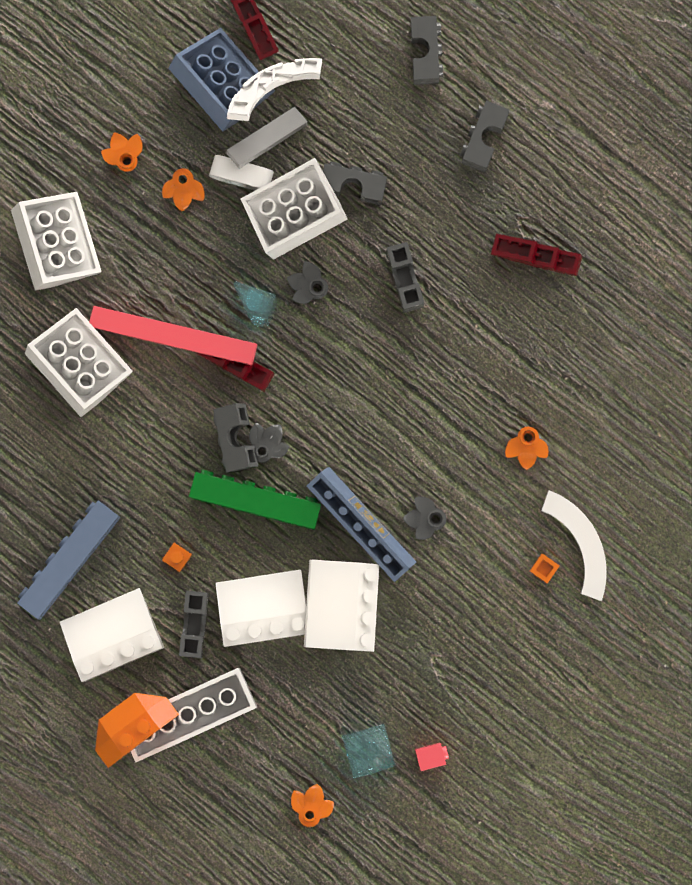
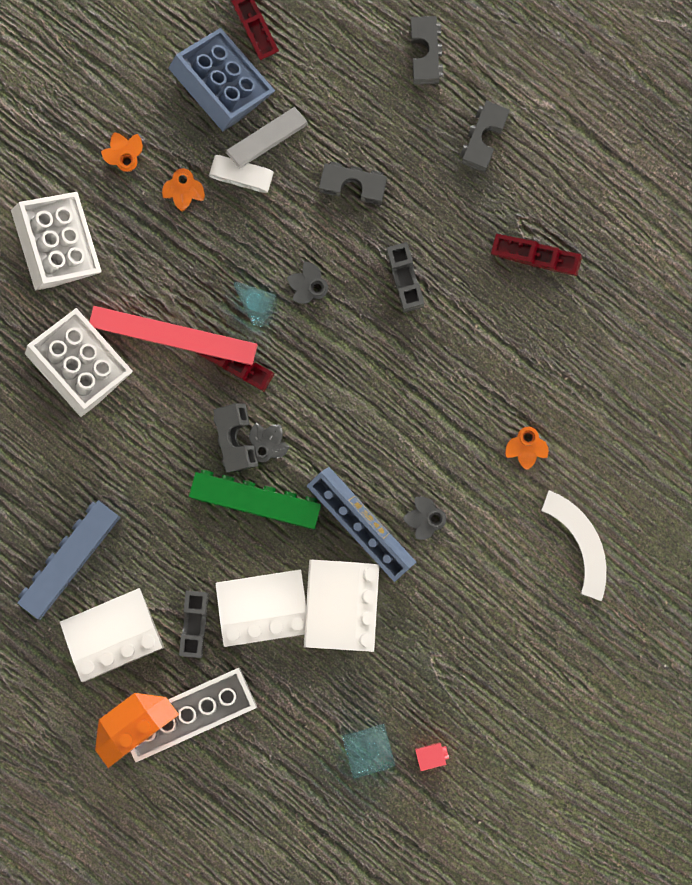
(177, 557): orange plate -> none
(268, 79): white tile -> none
(293, 209): white slope -> none
(312, 802): orange plate -> none
(544, 568): orange plate -> none

